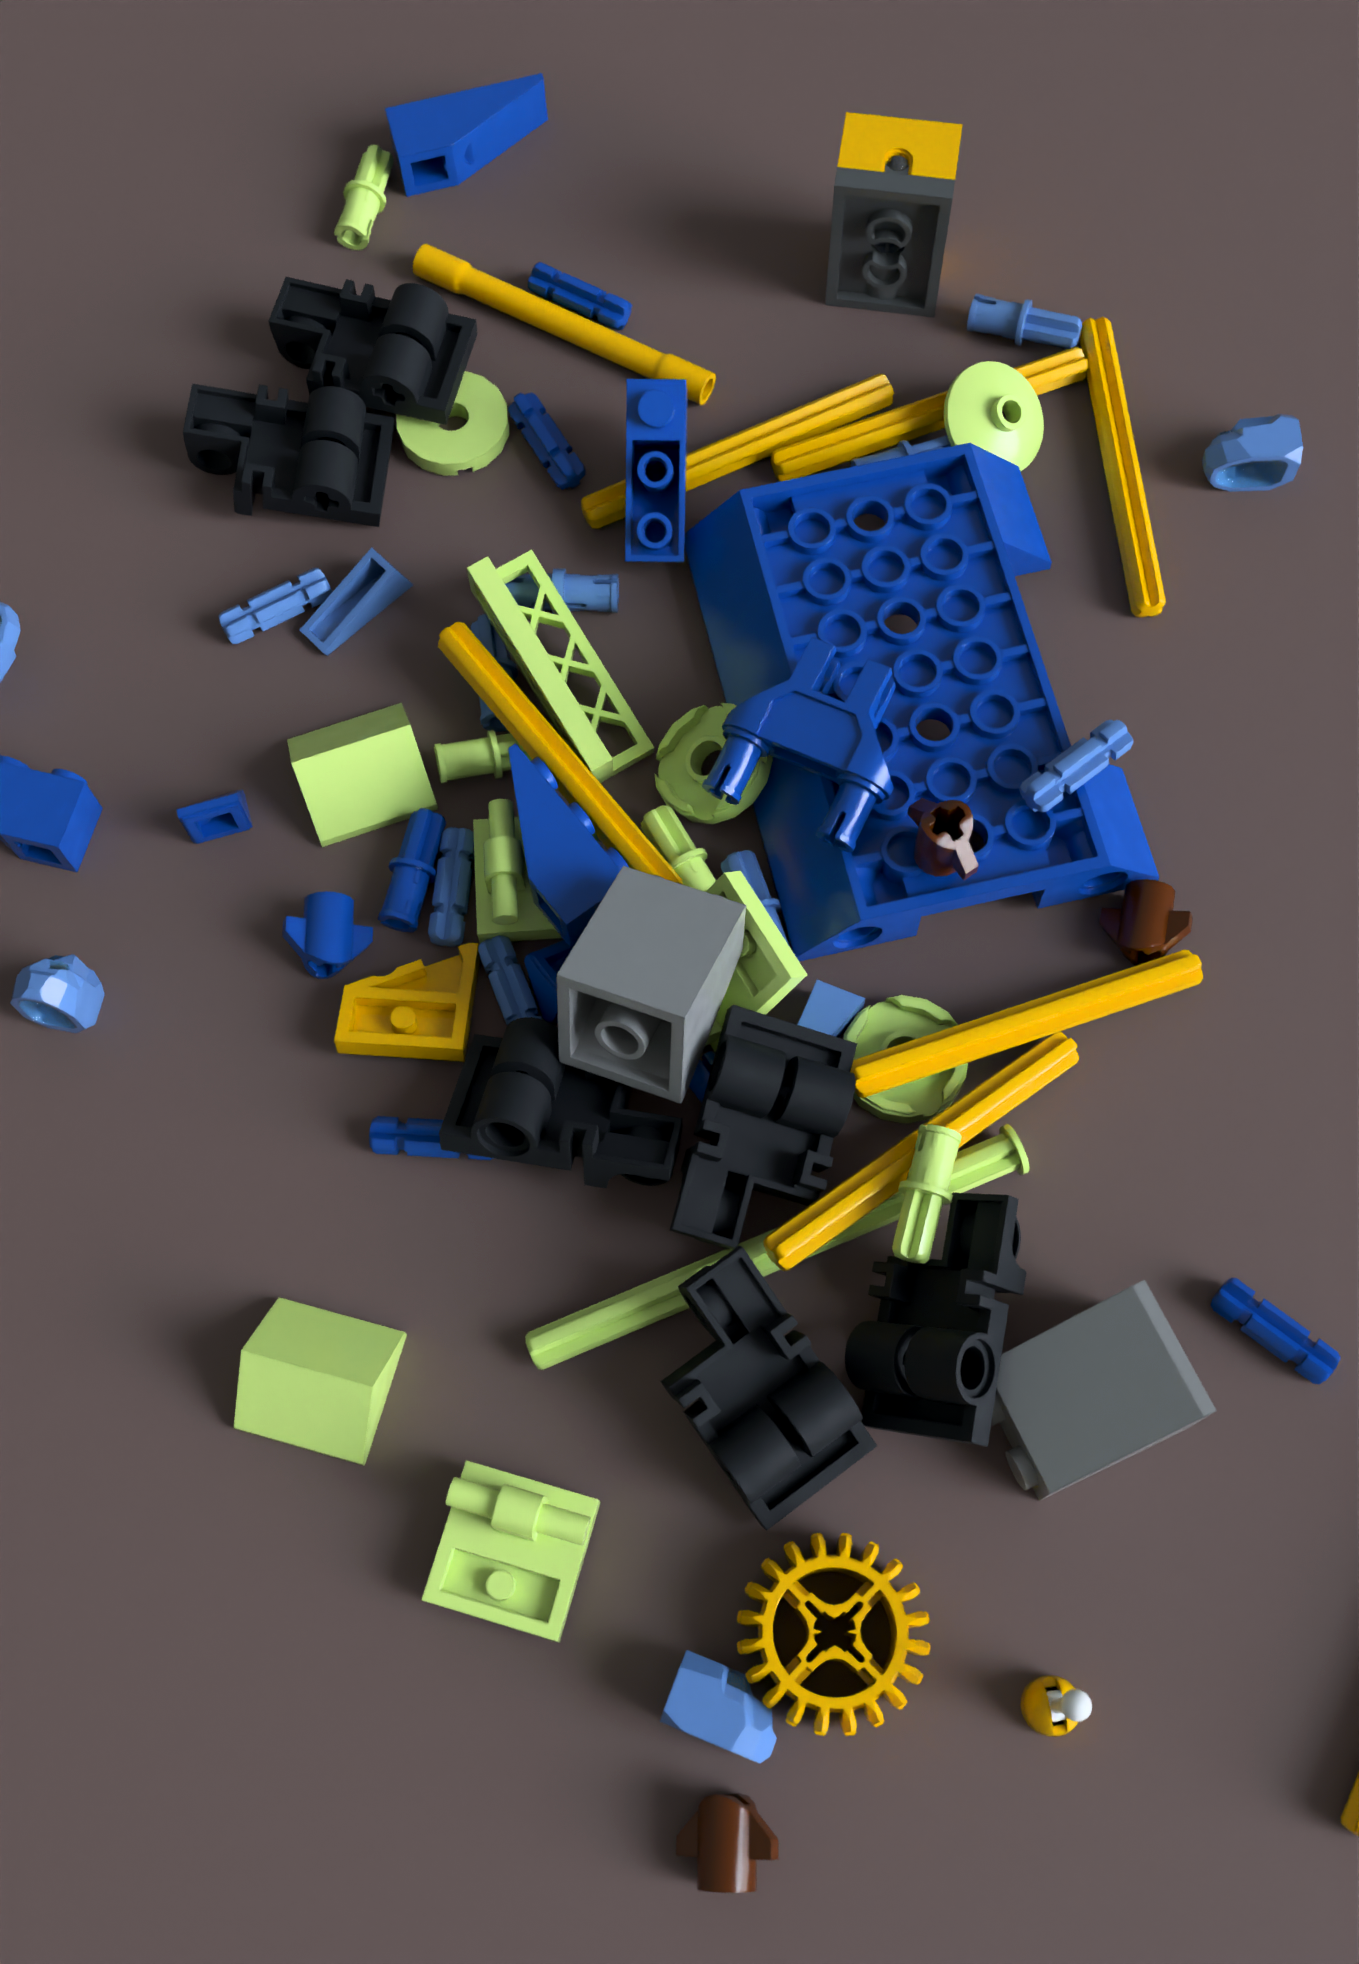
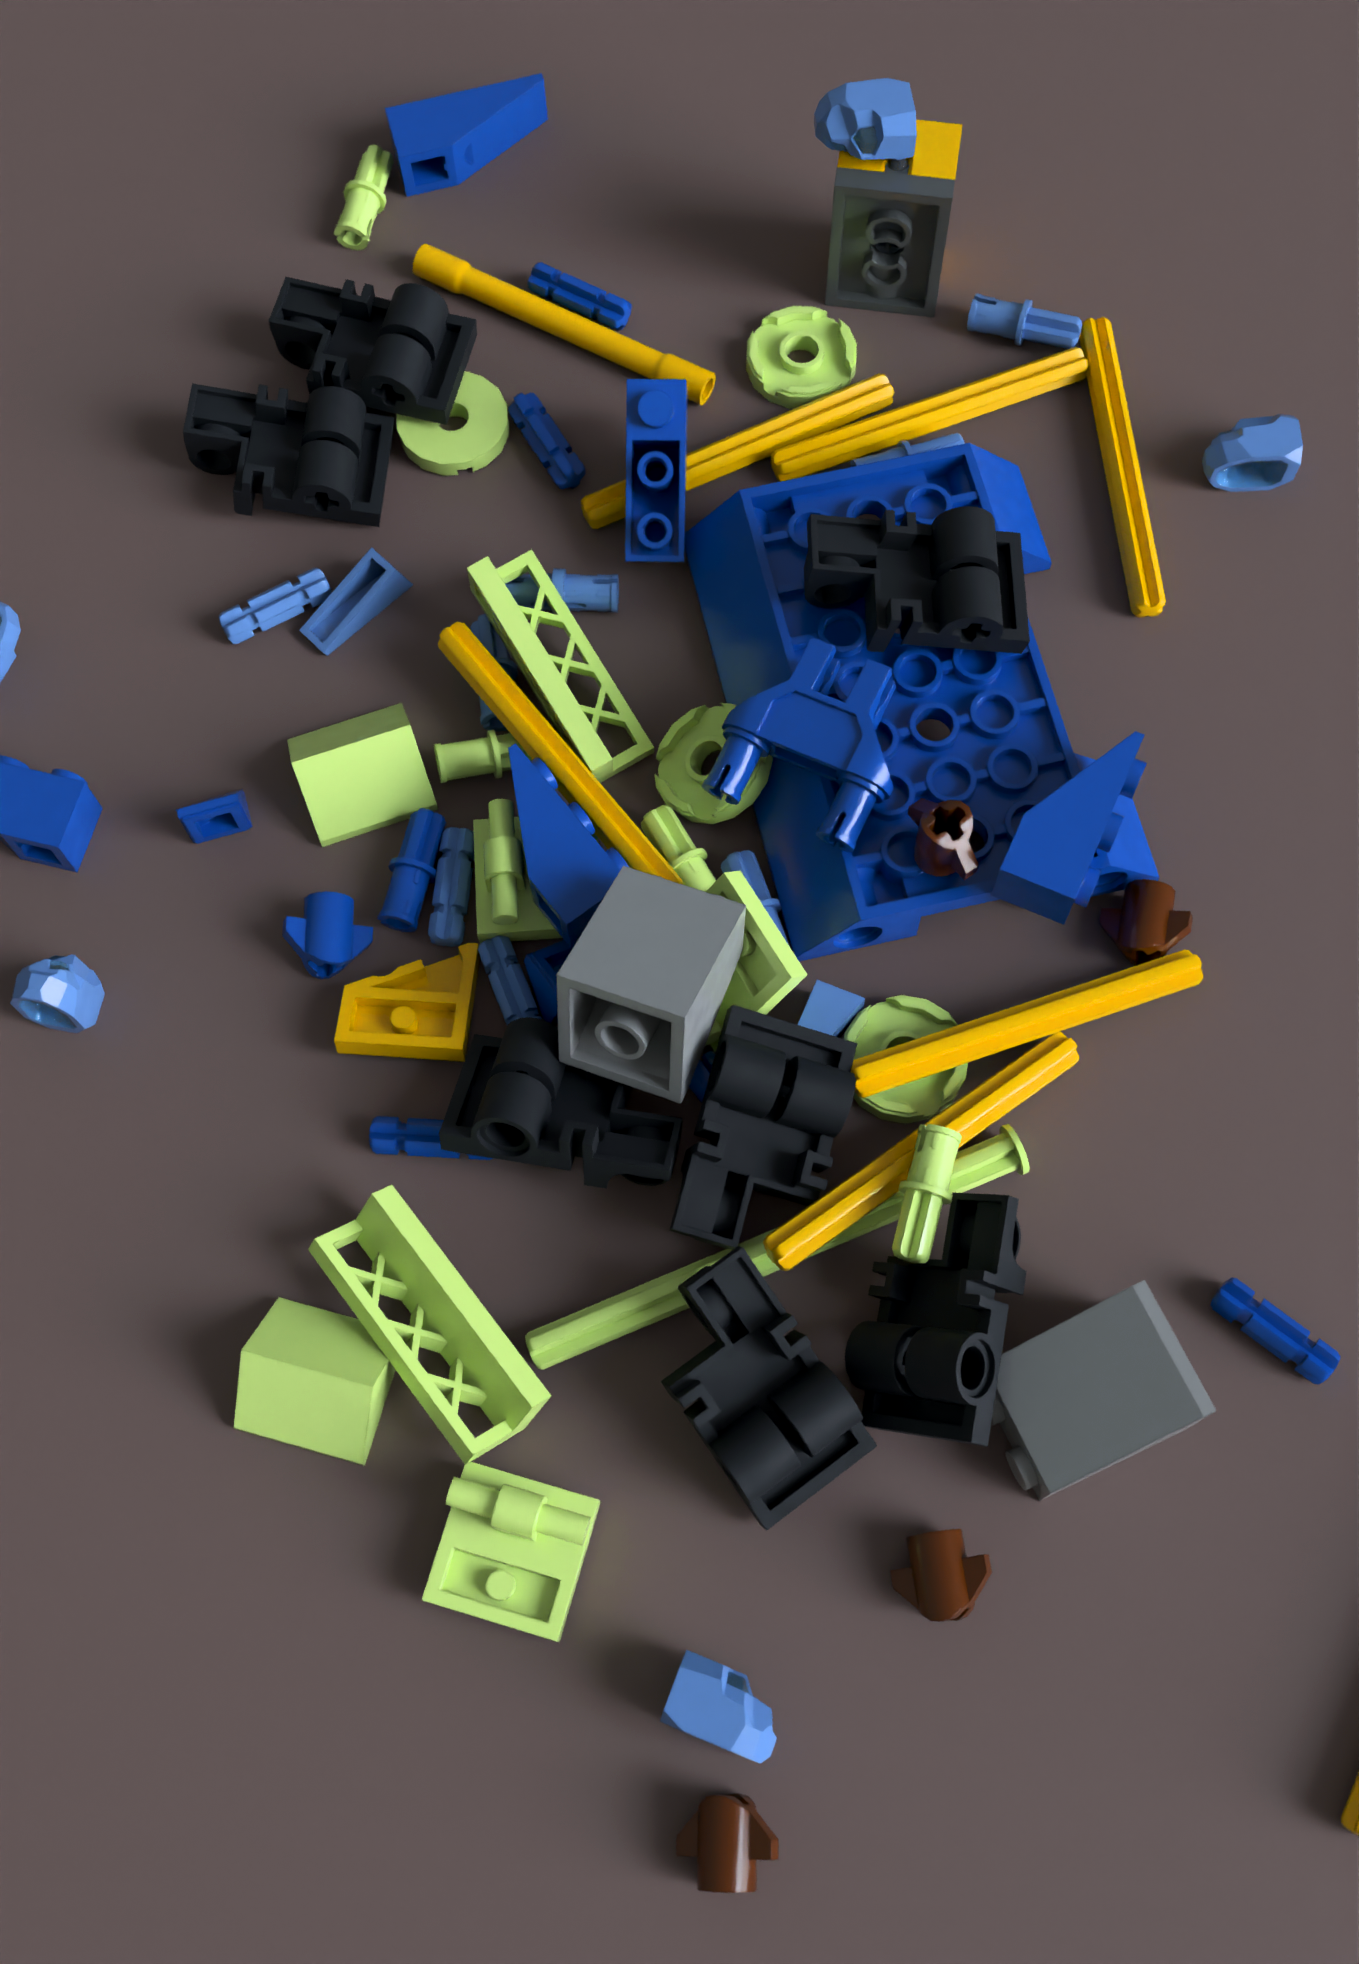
(443, 1319): none -> yellowish green fence
(795, 329): none -> yellowish green tile
(868, 119): none -> medium blue rock
(875, 1588): yellow gear -> none
(934, 582): none -> black plate
(941, 1576): none -> reddish brown piece
(976, 417): yellowish green dish -> none
(1044, 1707): yellow hinge -> none
(1058, 836): none -> blue slope
(1076, 765): medium blue axle -> none

